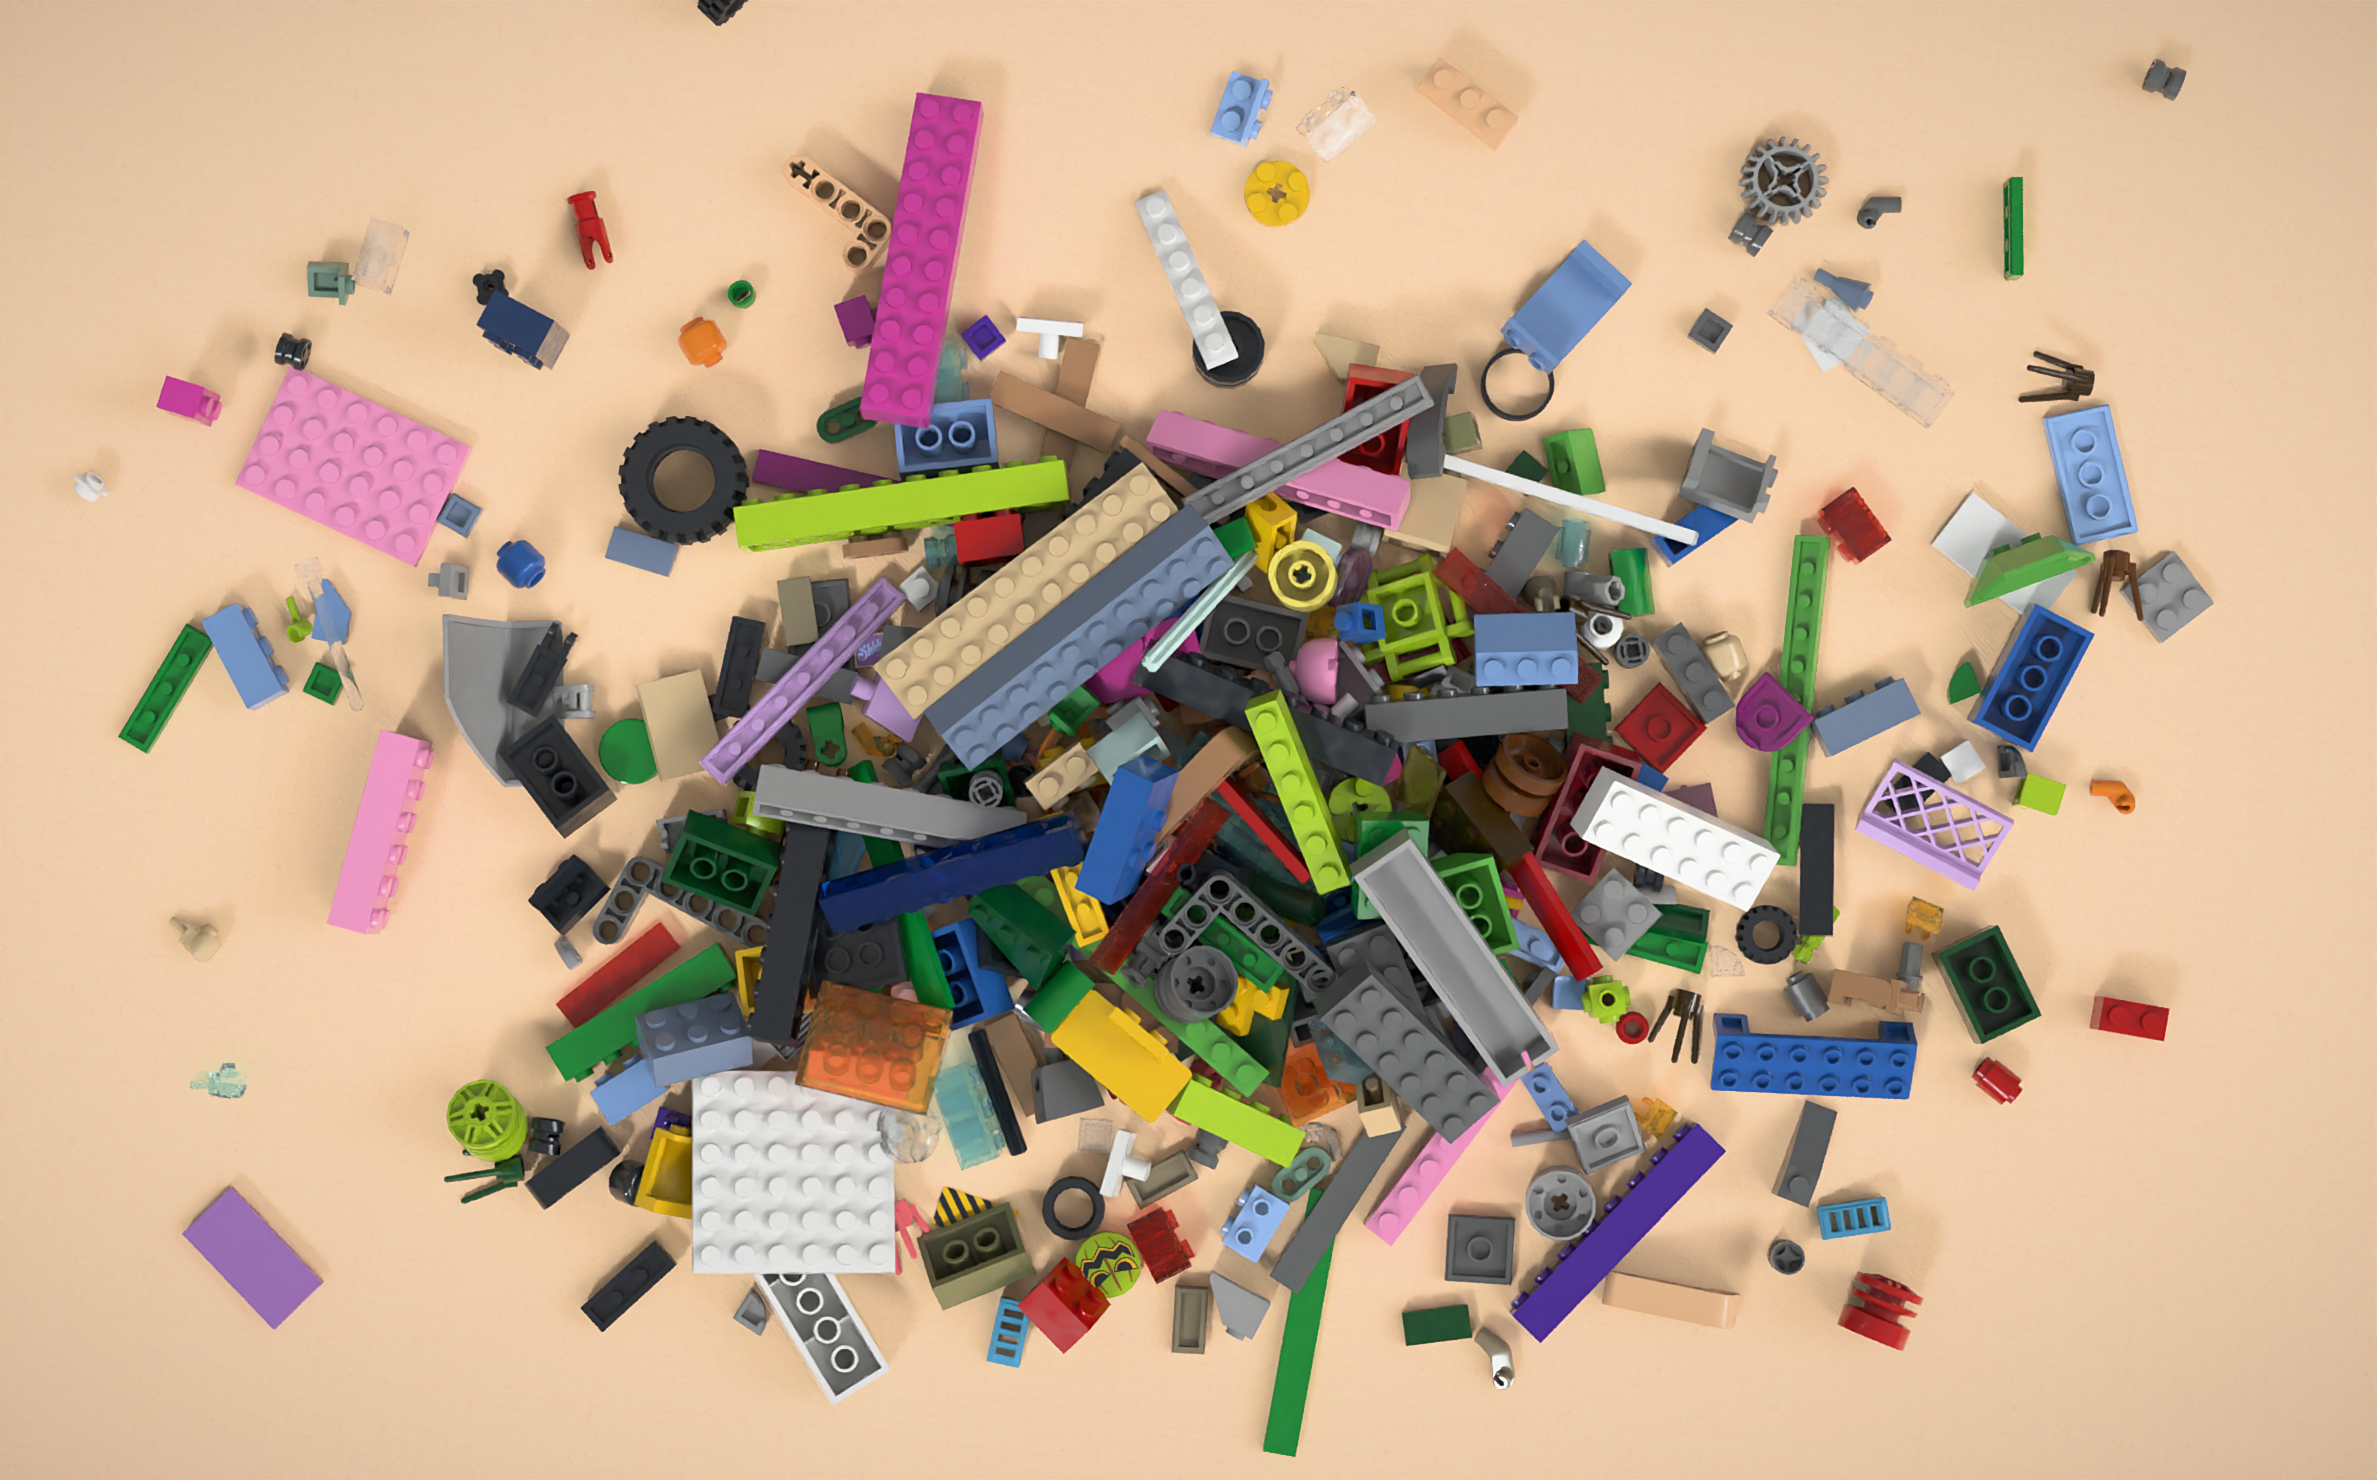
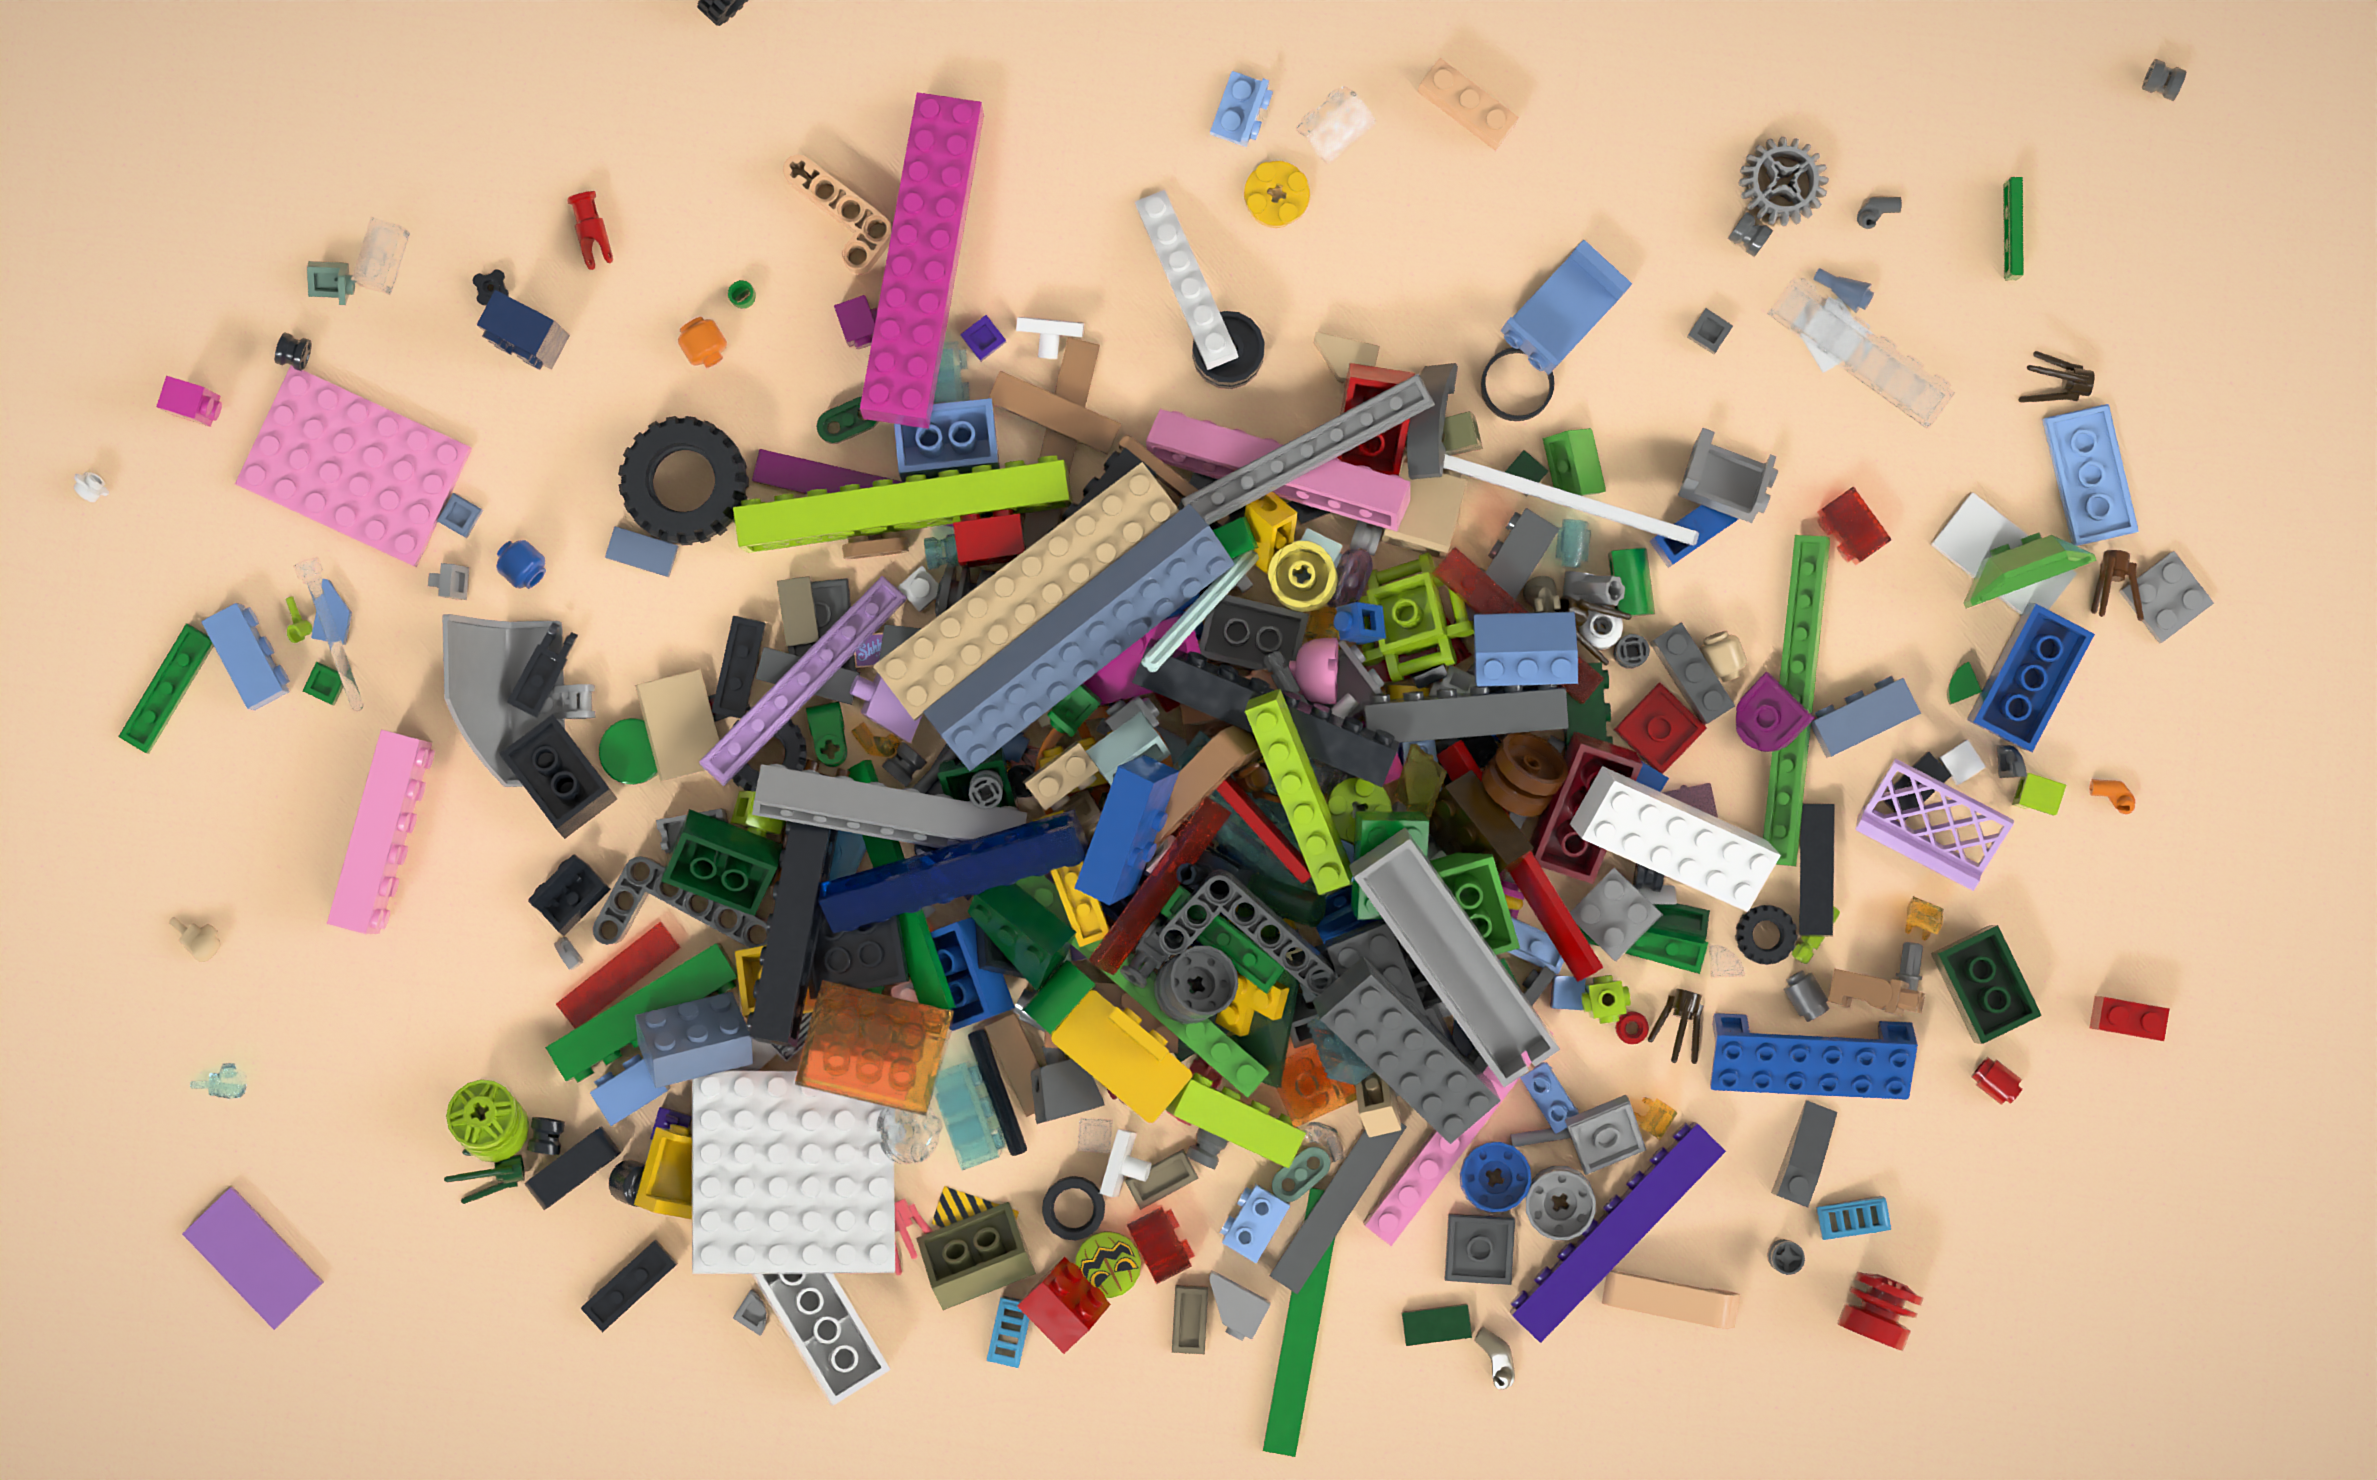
(1513, 1170): none -> blue wheel

